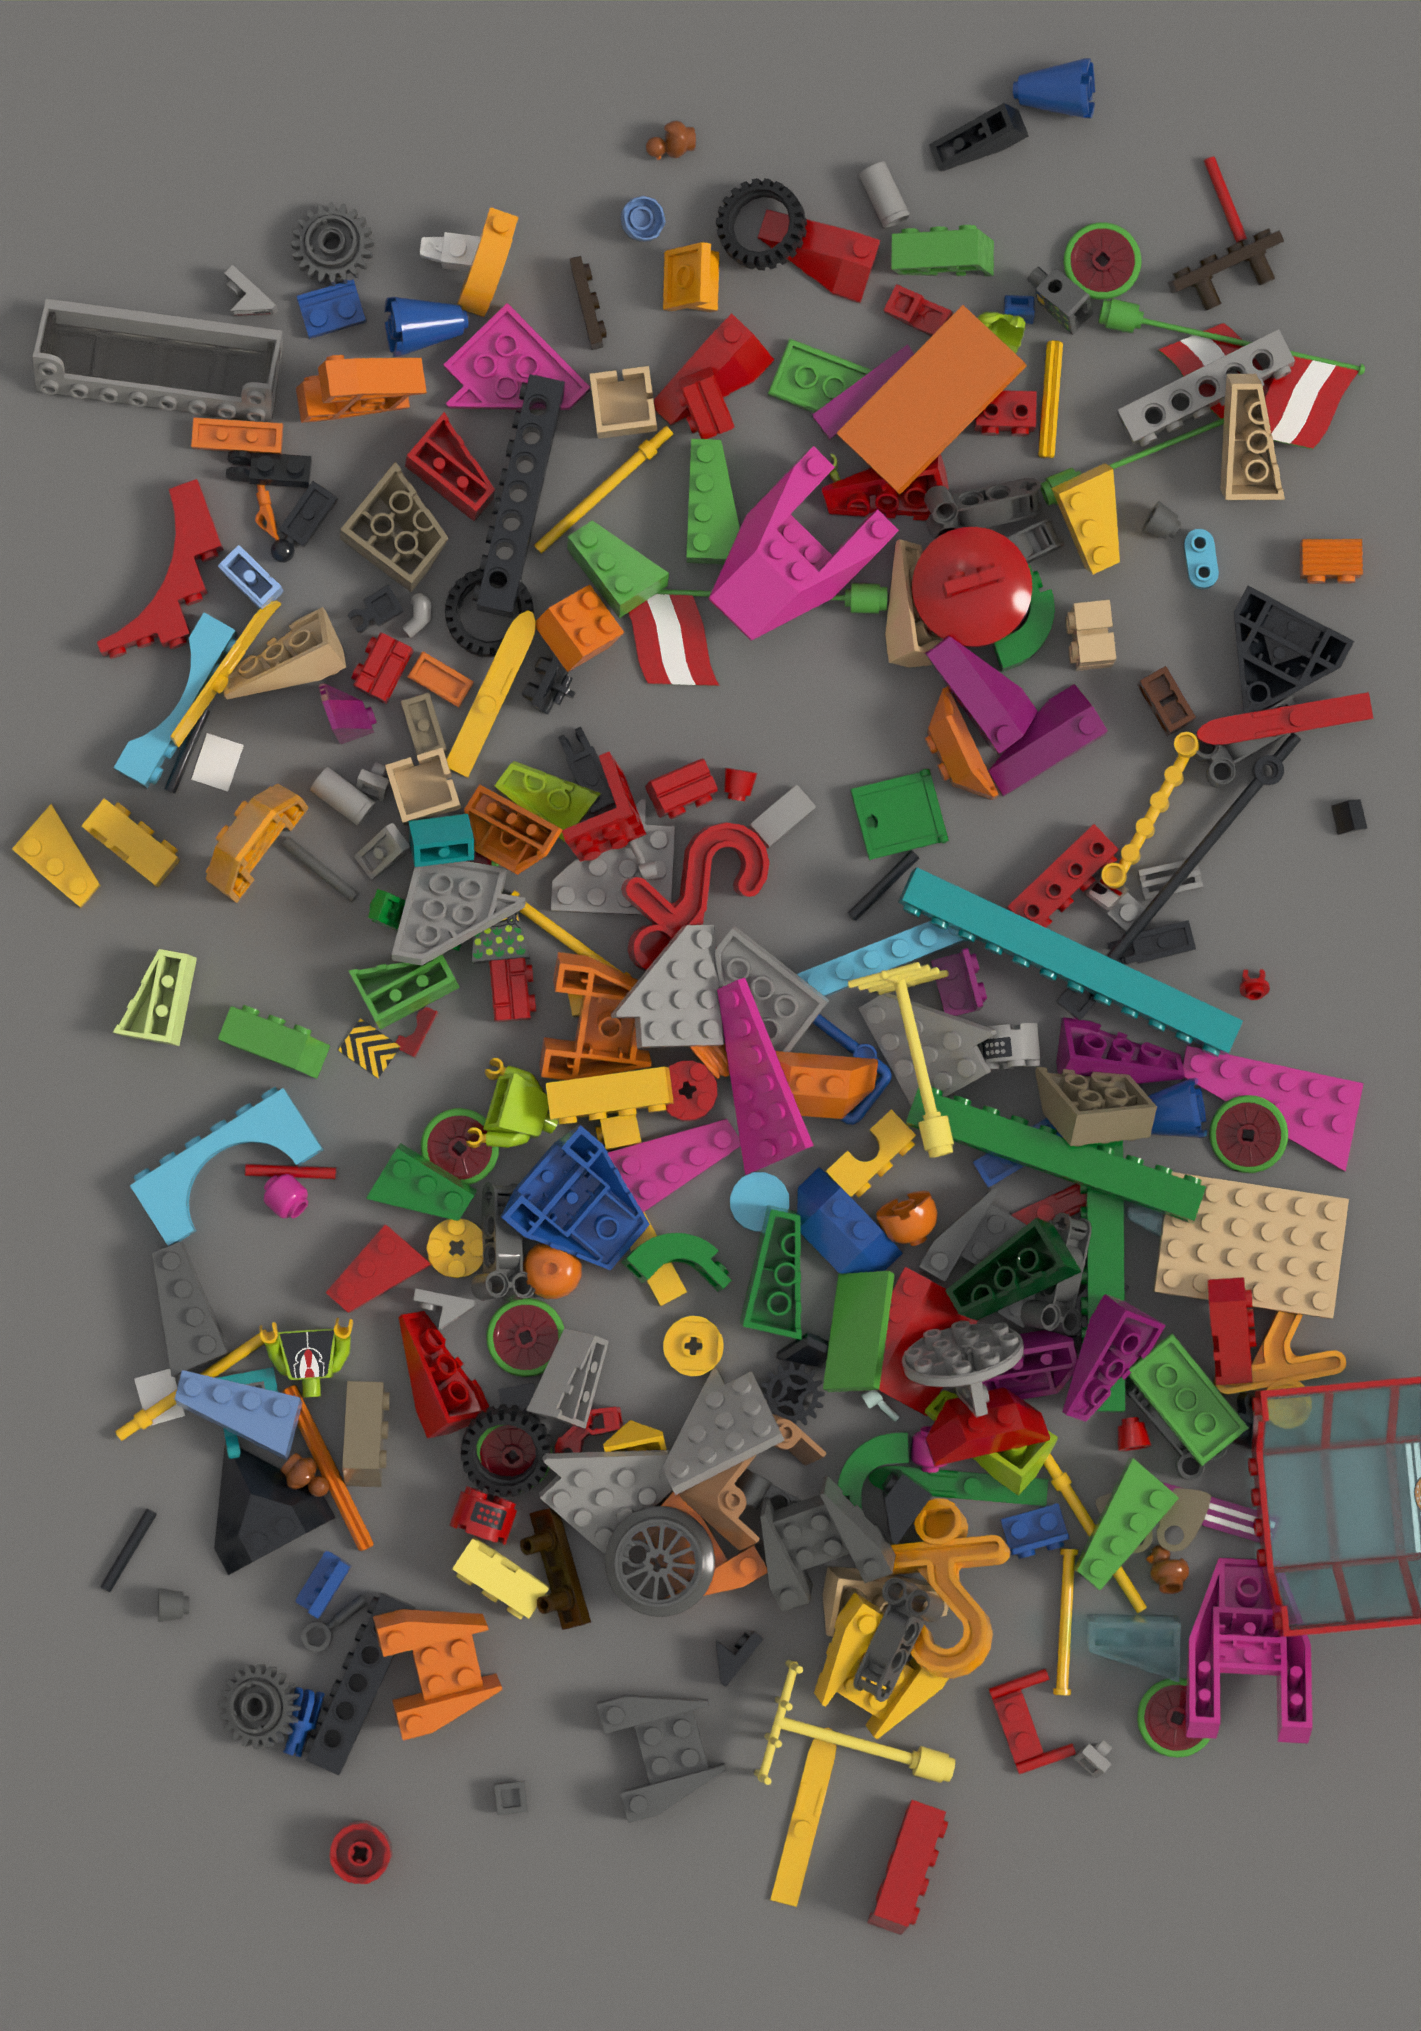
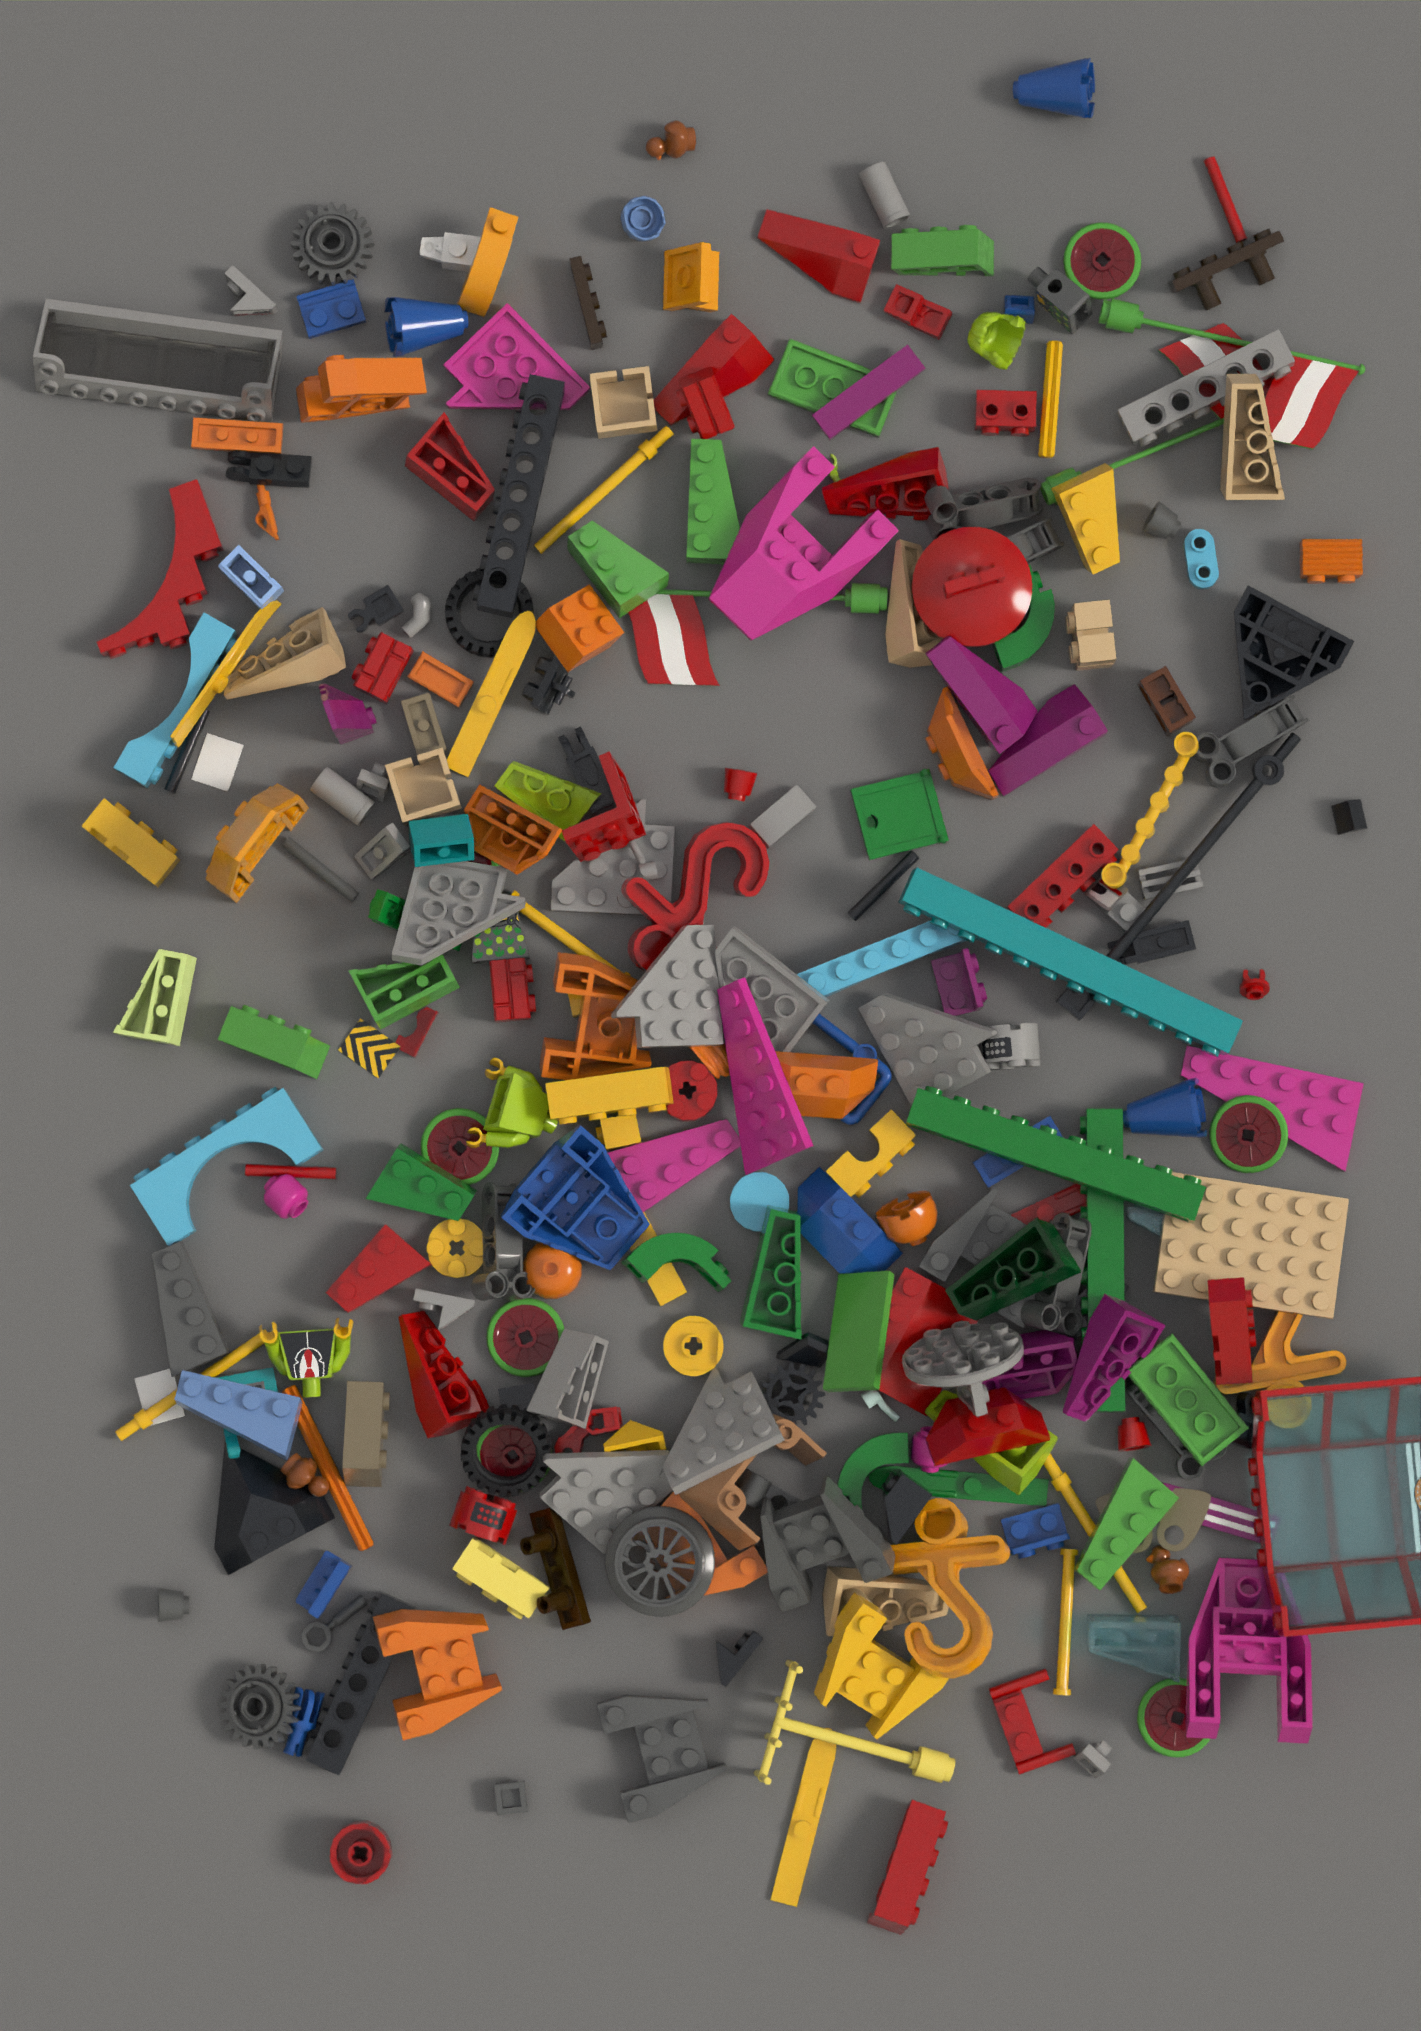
(55, 856): yellow wing -> none
(128, 1550): black bar -> none
(303, 521): black plate -> none
(395, 530): dark tan wedge -> none
(682, 788): red brick -> none
(743, 196): black tyre -> none
(895, 1636): dark grey piece -> none
(931, 399): orange tile -> none
(935, 1128): light yellow piece -> none
(980, 137): black slope -> none
(1091, 1050): magenta wedge -> none
(1095, 1107): dark tan wedge -> none
(1286, 720): red piece -> none

